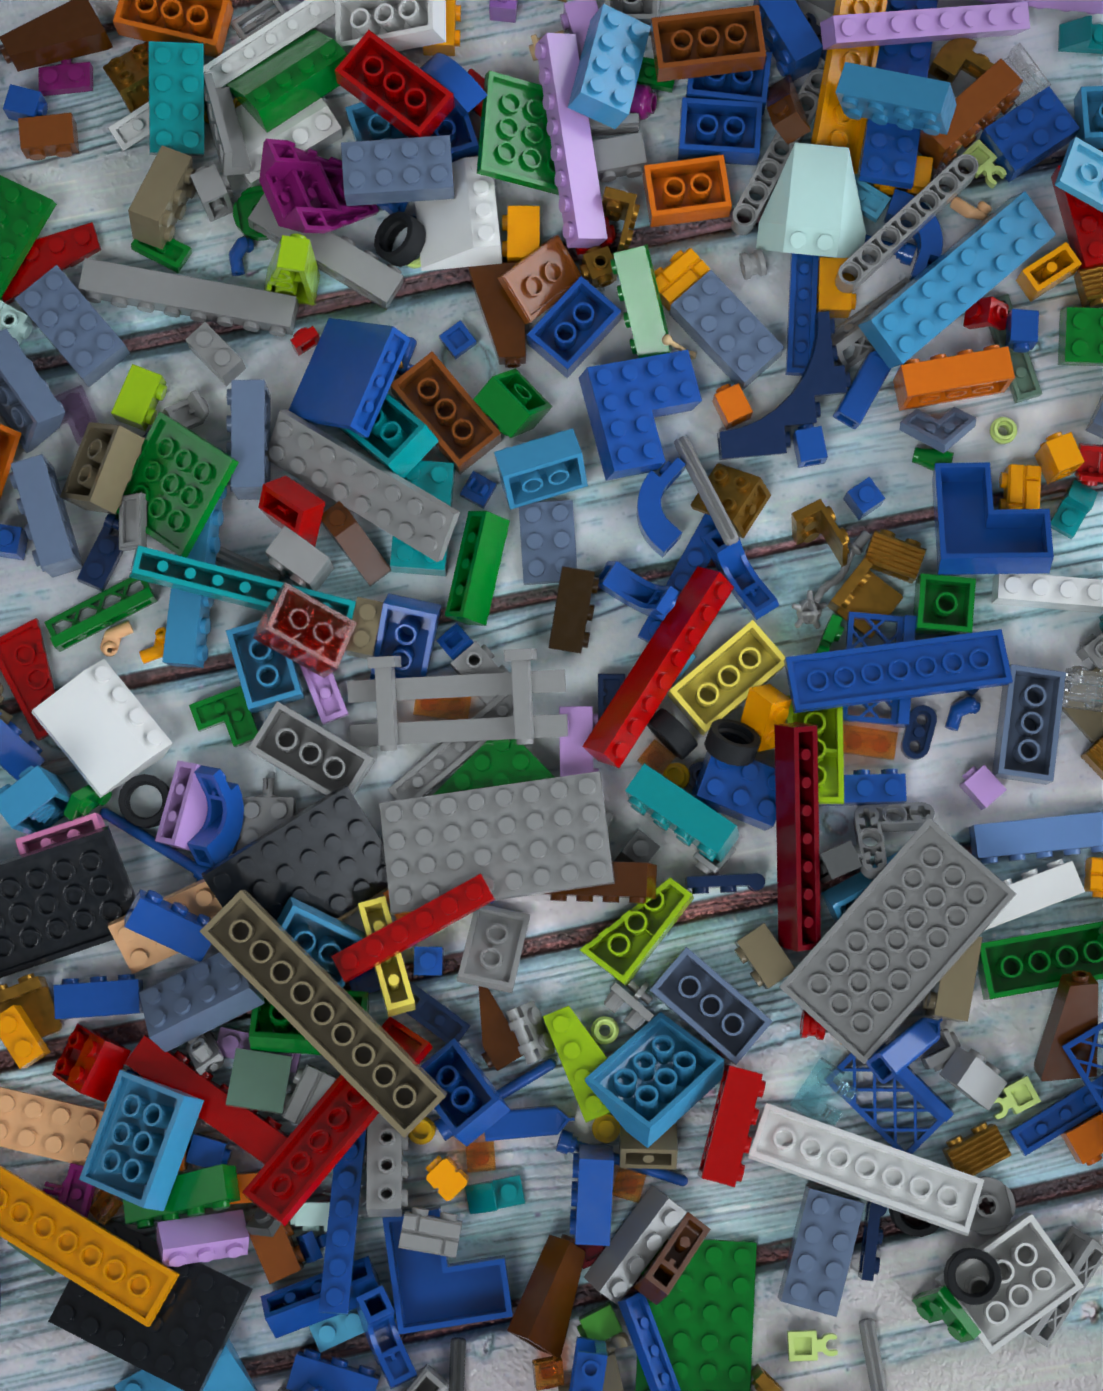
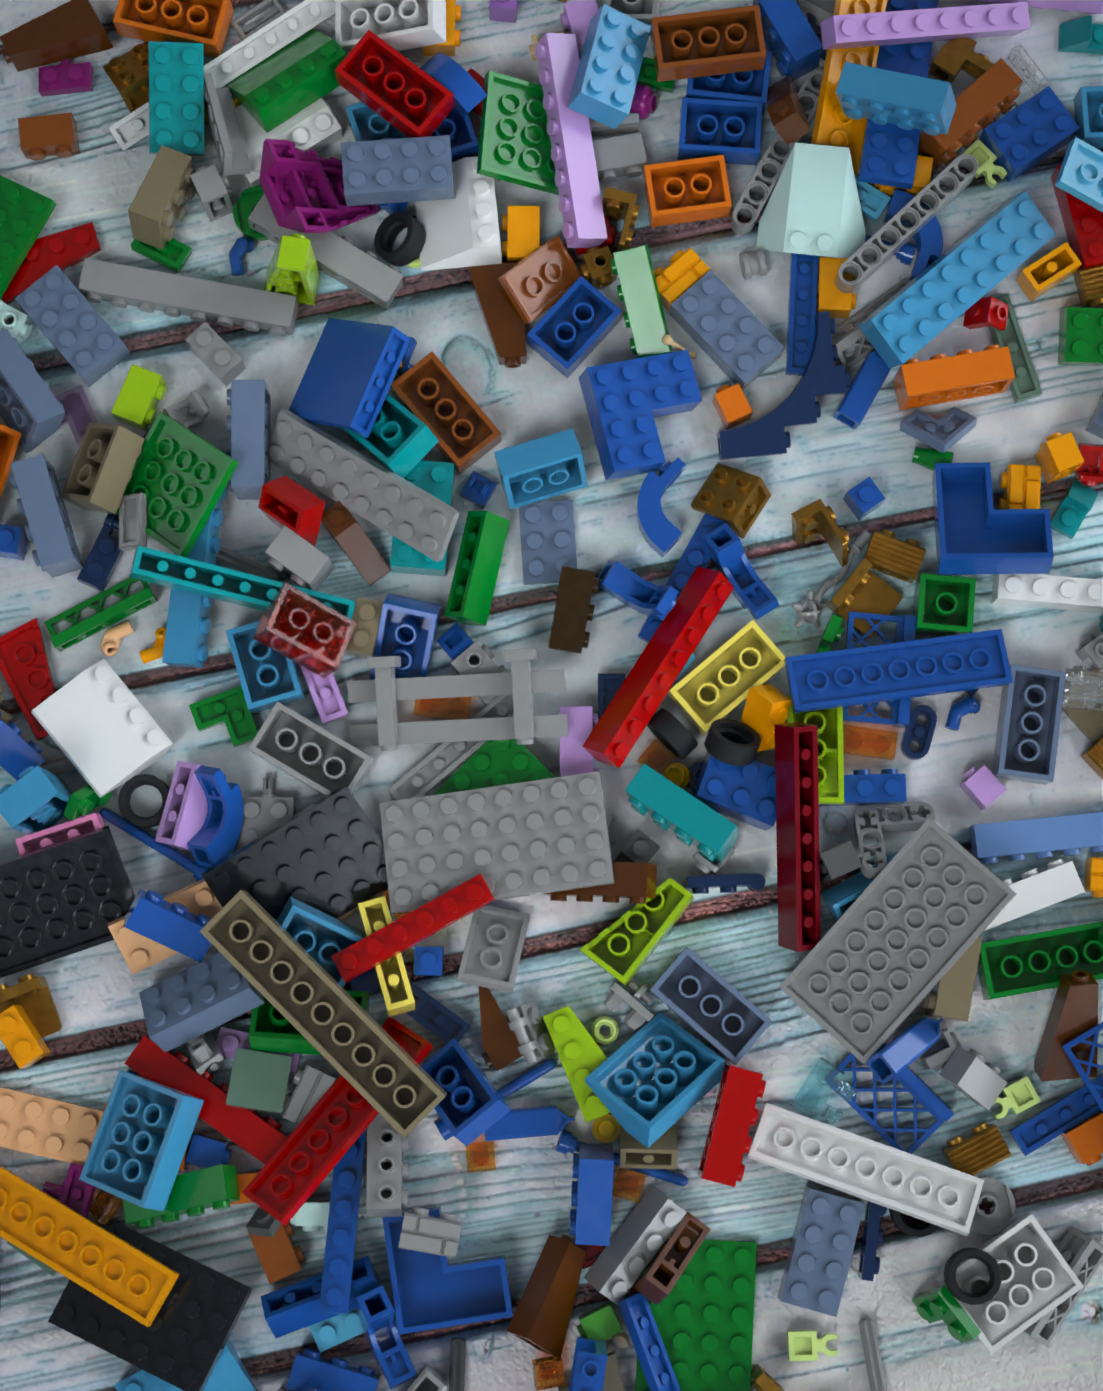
(24, 103): blue brick -> none
(90, 1063): red slope -> none
(98, 997): blue brick -> none
(202, 1238): lavender brick -> none
(304, 340): red plate -> none
(311, 1245): blue tile -> none
(423, 1132): yellow plate -> none
(446, 1177): light orange brick -> none
(457, 339): blue plate -> none
(494, 1194): teal slope -> none
(512, 403): green brick -> none
(706, 491): light grey axle -> none
(764, 957): dark tan brick -> none
(809, 446): blue brick -> none
(810, 1027): red wheel -> none
(970, 211): light nougat arm -> none
(1006, 423): yellowish green plate -> none
(1022, 330): blue brick -> none

